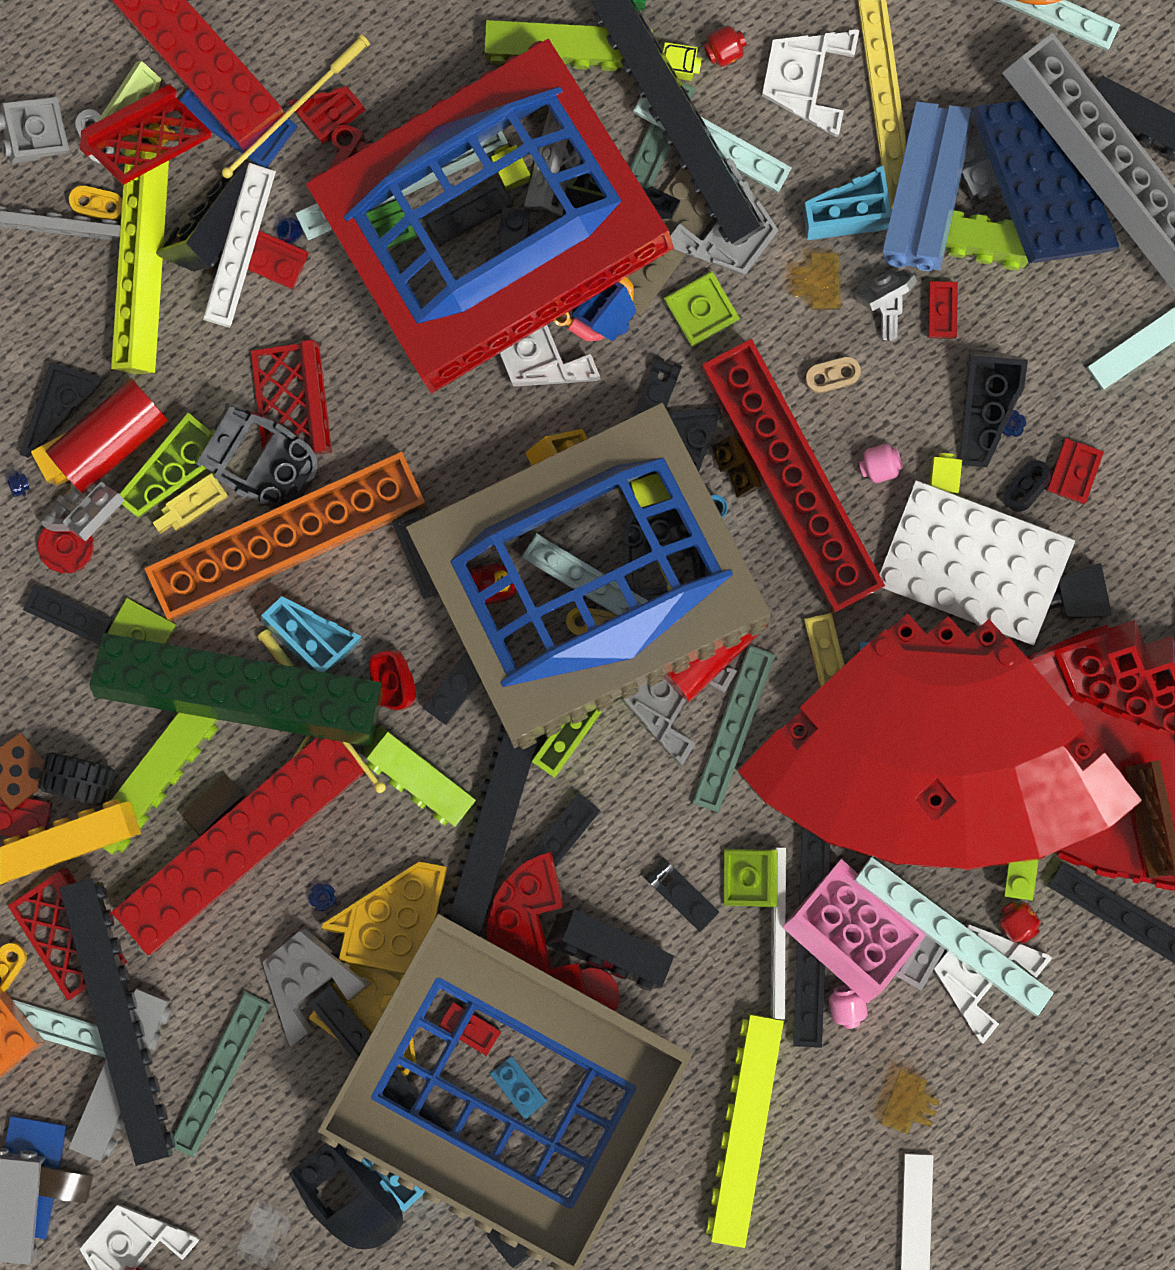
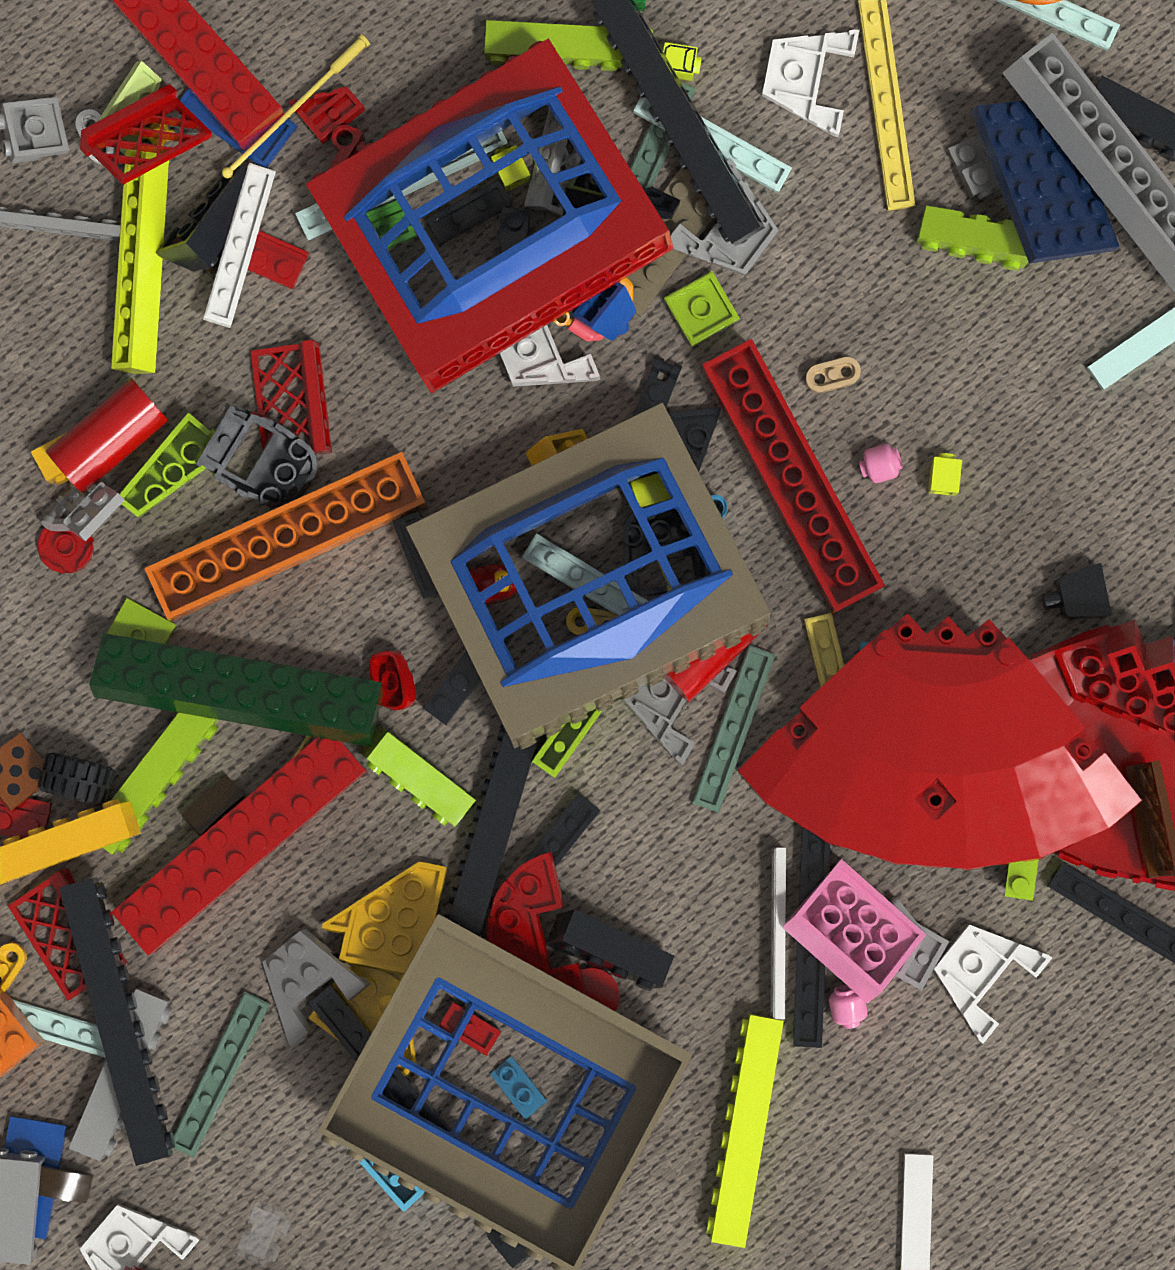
(18, 484): clear blue plate -> none
(59, 398): black wing -> none
(67, 614): black plate -> none
(97, 204): yellow plate -> none
(191, 504): light yellow hinge -> none
(282, 659): light yellow piece -> none
(289, 230): clear blue plate -> none
(309, 637): medium azure wedge -> none
(314, 897): clear blue plate -> none
(366, 1219): black slope -> none
(682, 895): black plate -> none
(724, 46): red head -> none
(733, 459): dark brown slope -> none
(750, 877): lime plate -> none
(820, 281): clear yellow hinge -> none
(850, 209): medium azure wedge -> none
(886, 297): light grey piece -> none
(908, 1103): clear yellow hinge -> none
(928, 186): medium blue brick -> none
(942, 310): red plate -> none
(953, 936): light aqua plate -> none
(975, 562): white plate -> none
(991, 394): black wedge -> none
(1017, 429): clear blue plate -> none
(1019, 922): red head -> none
(1026, 486): black plate -> none
(1075, 471): red plate -> none

